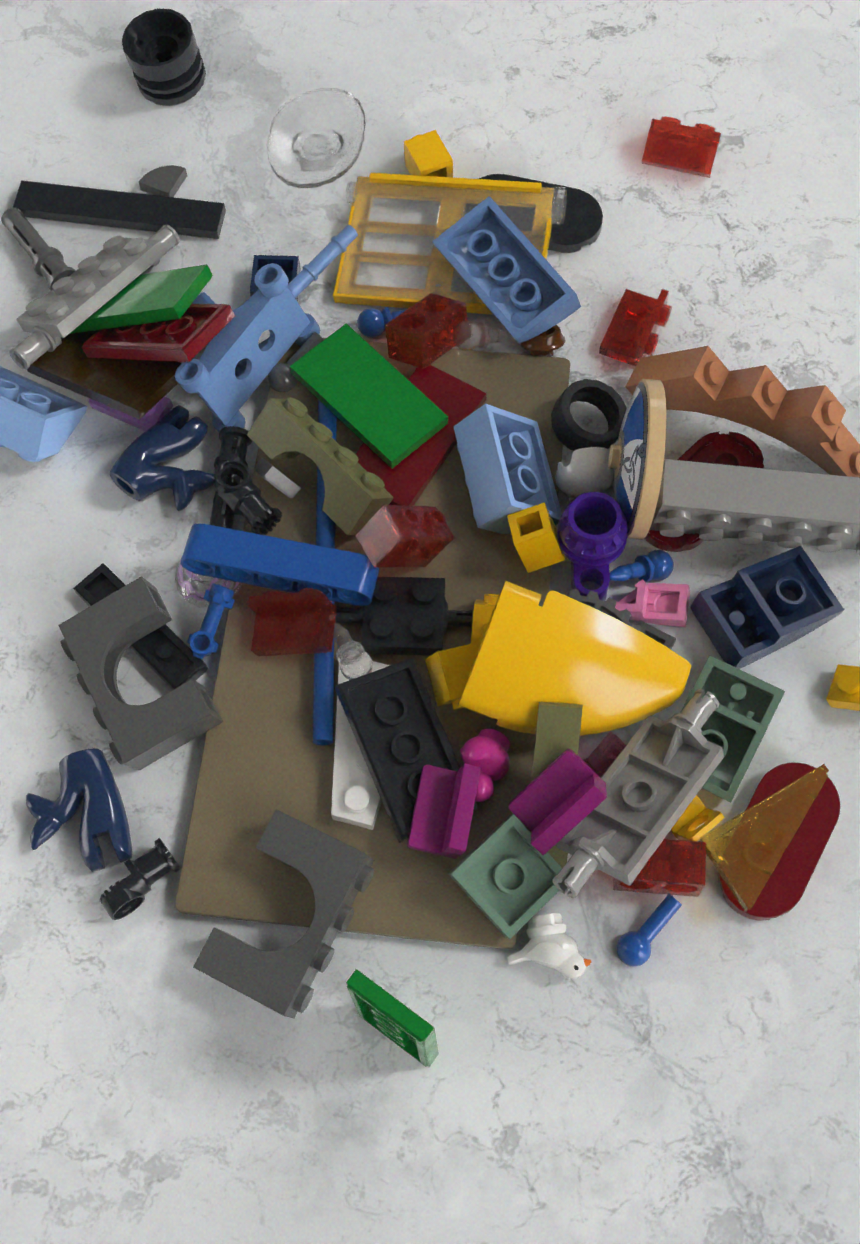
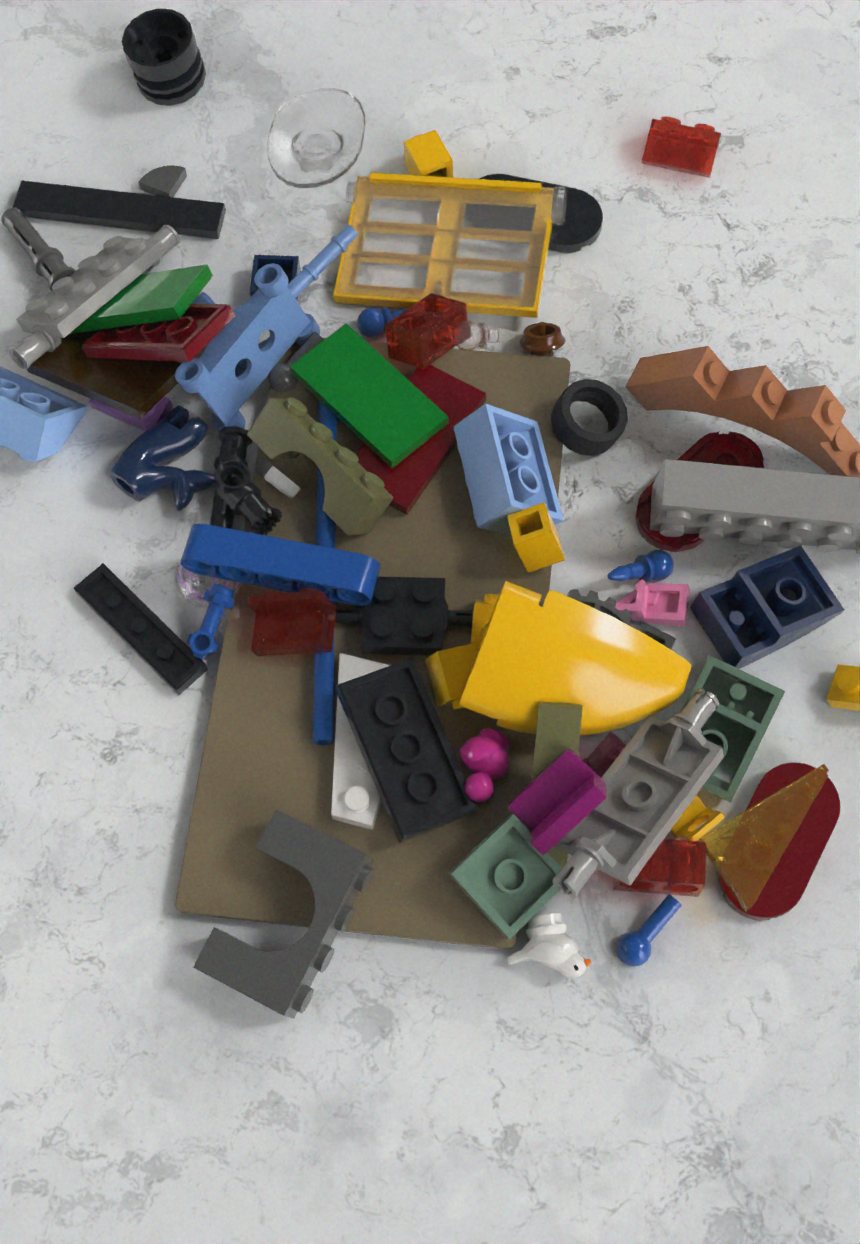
(85, 777): dark blue piece -> none
(97, 643): dark grey arch -> none
(145, 870): black connector -> none
(351, 655): clear bar -> none
(393, 1018): green tile -> none
(404, 536): clear red brick -> none
(444, 810): magenta panel -> none
(507, 272): medium blue slope -> none
(586, 472): white hair -> none
(592, 537): dark purple beam -> none
(635, 327): clear red bracket -> none
(640, 456): dish -> none

